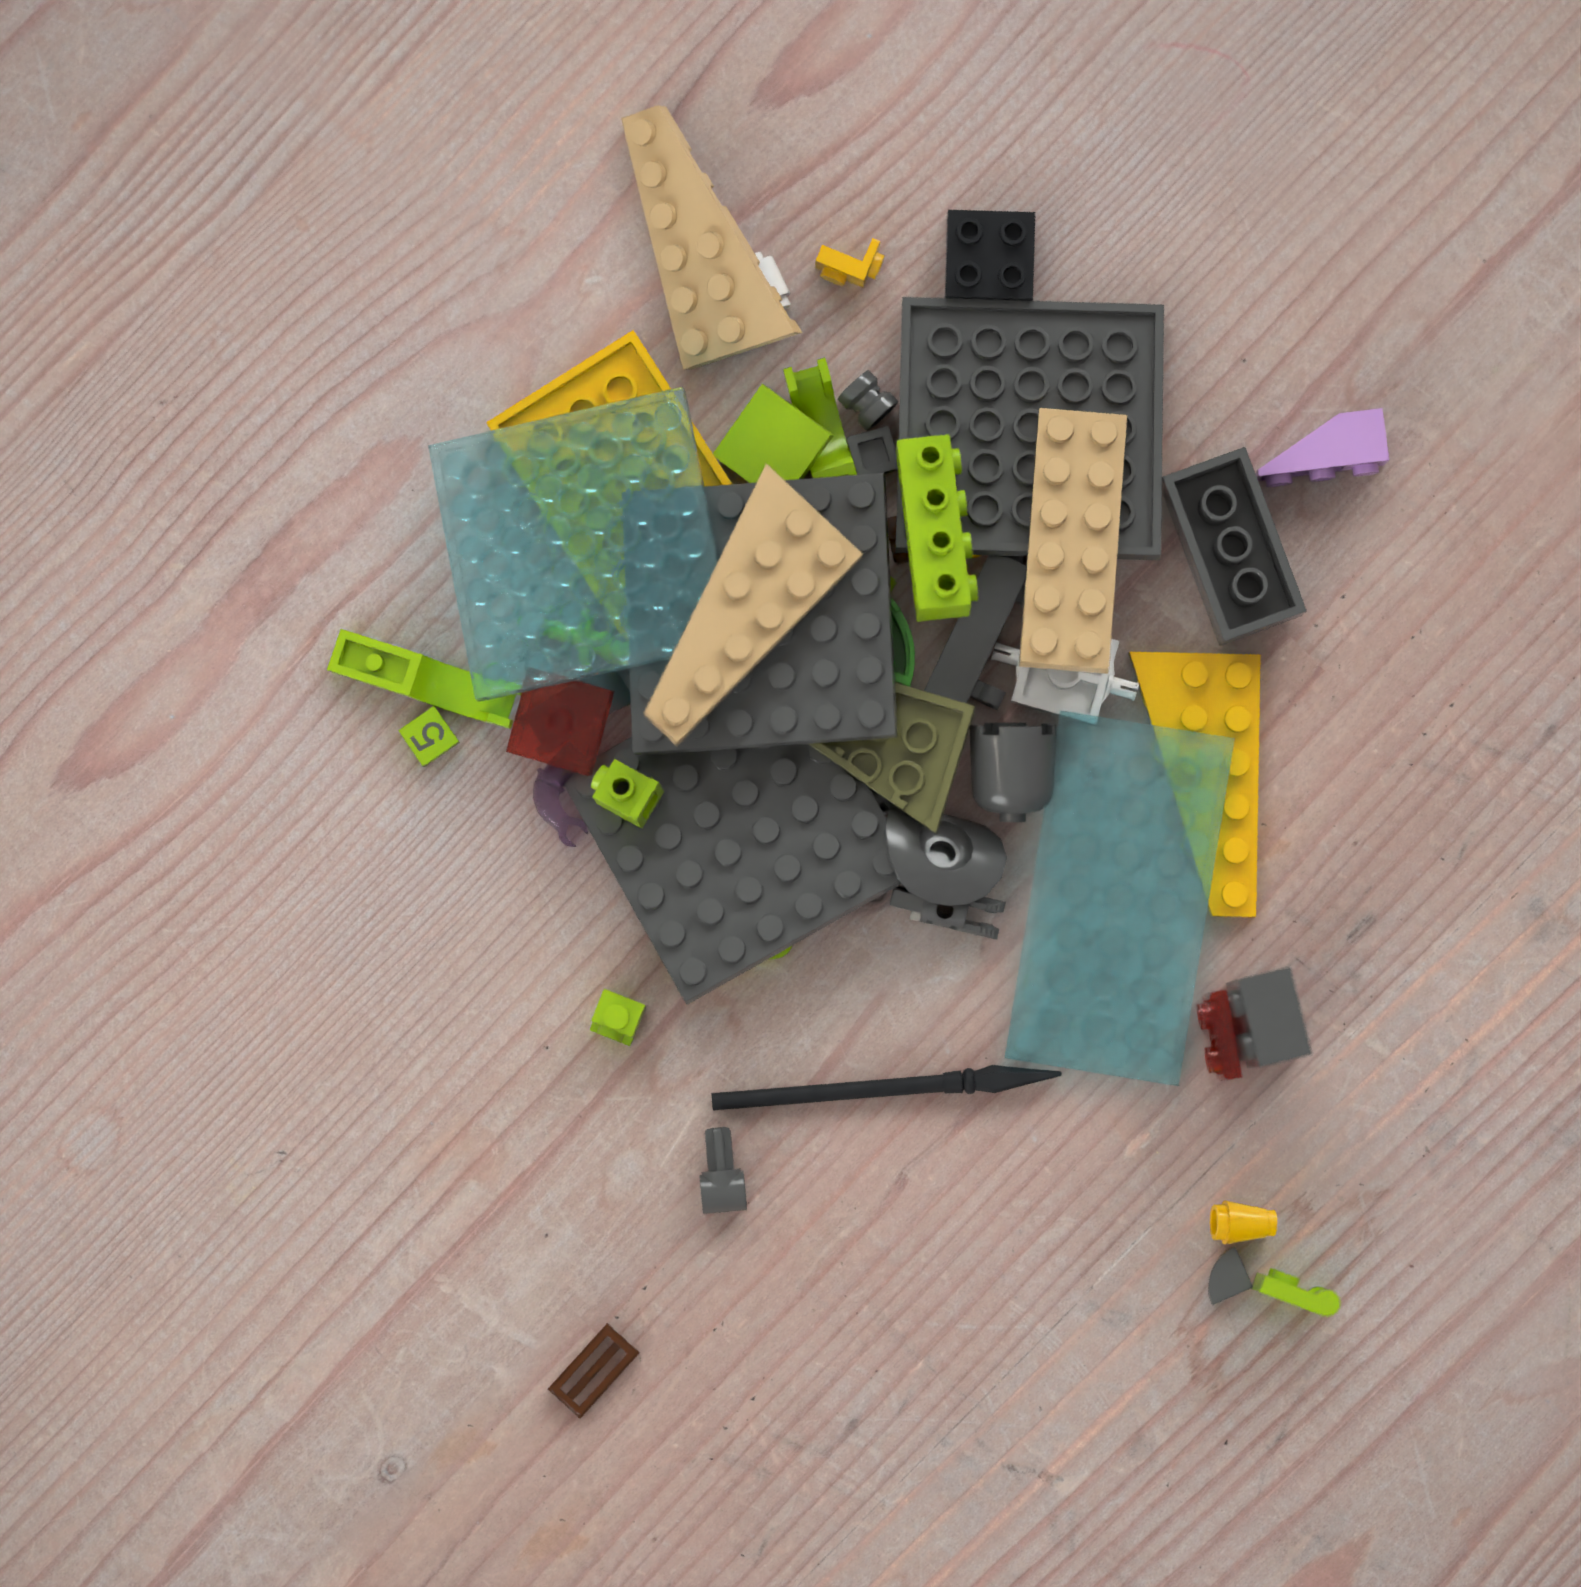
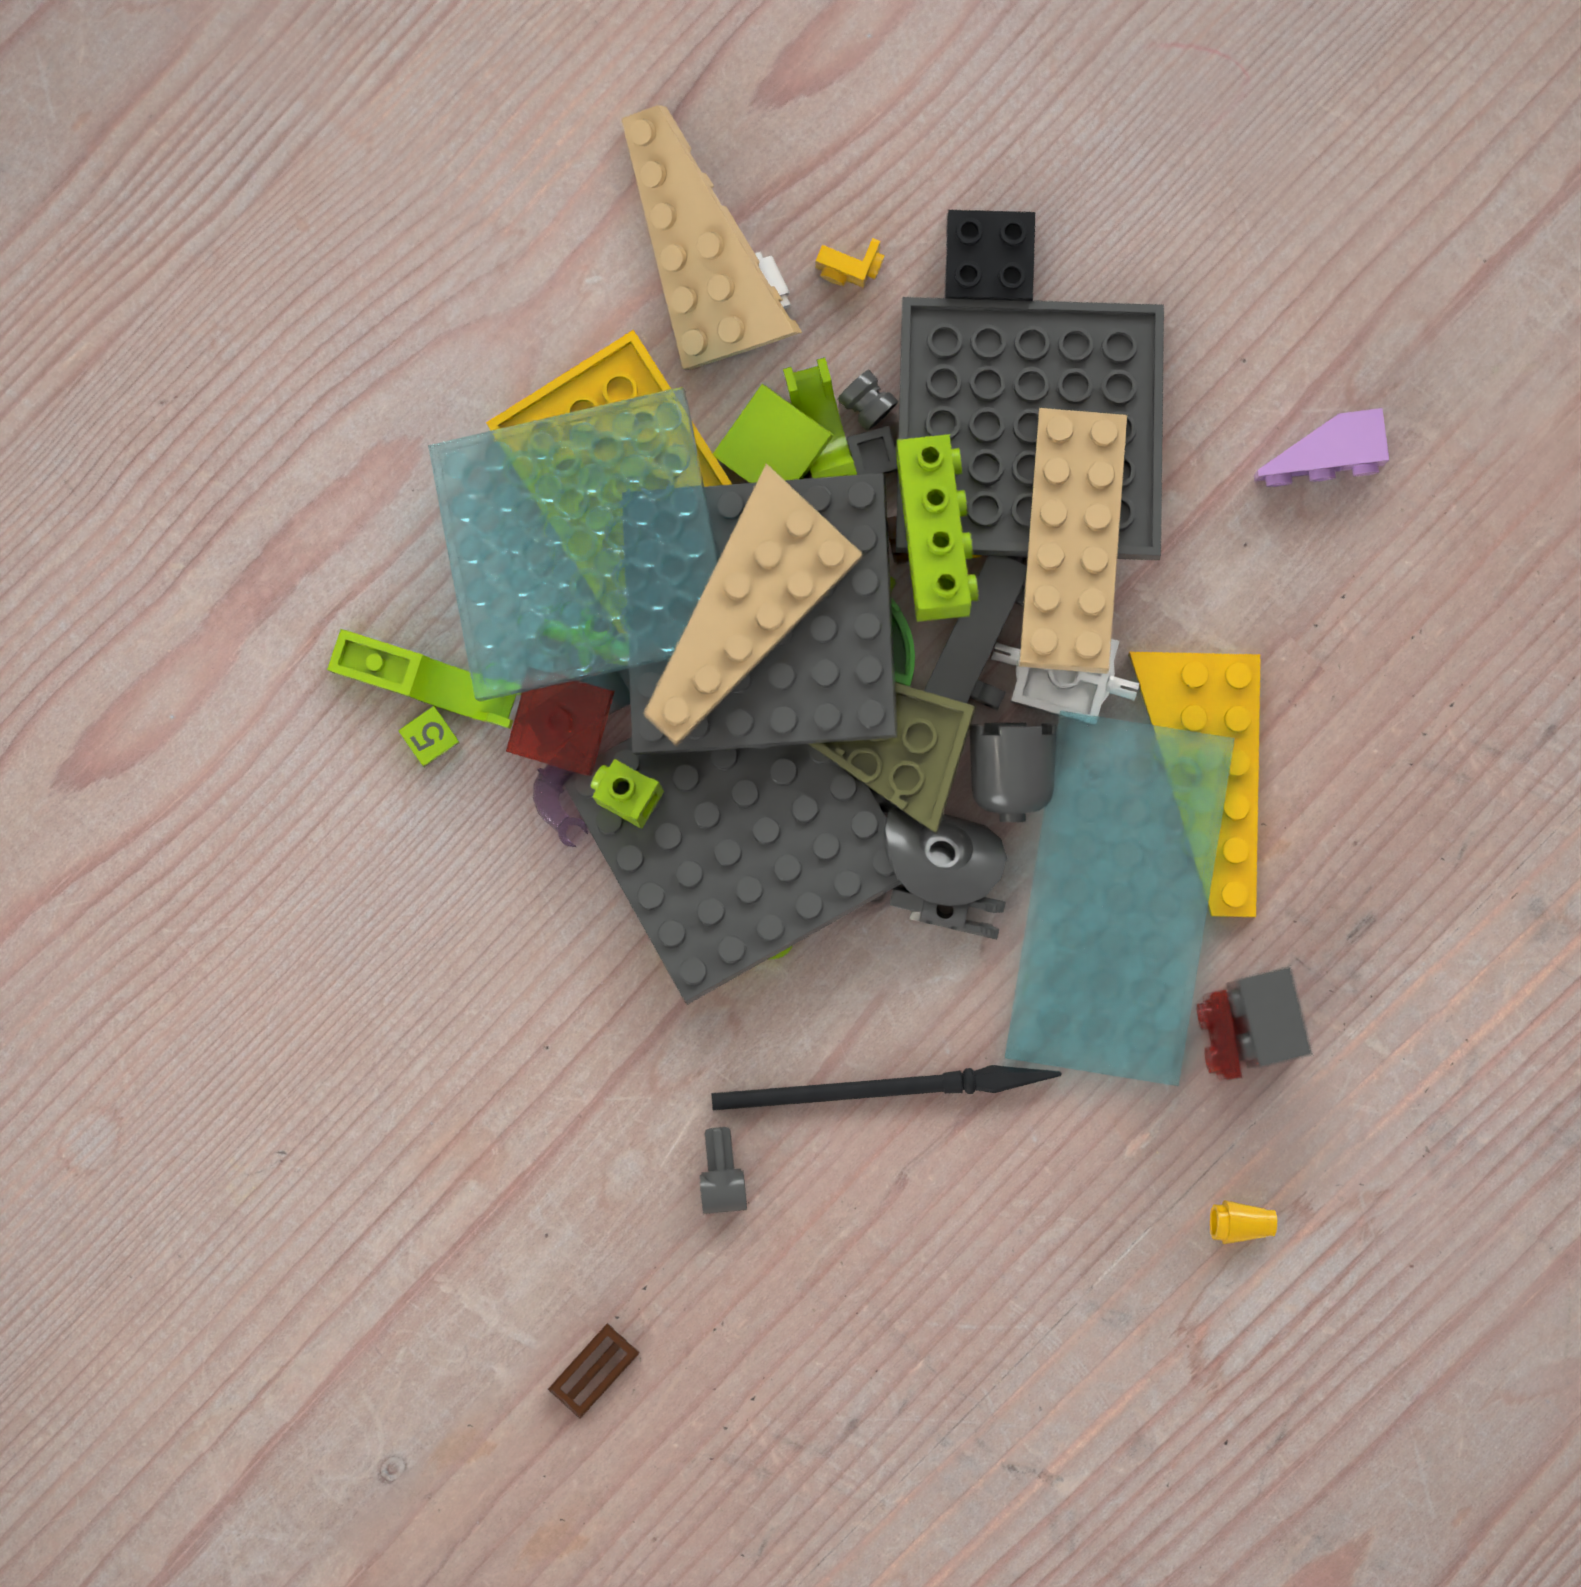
(617, 1017): lime brick -> none
(1227, 1277): dark grey tile -> none
(1232, 546): dark grey brick -> none
(1284, 1287): lime plate -> none

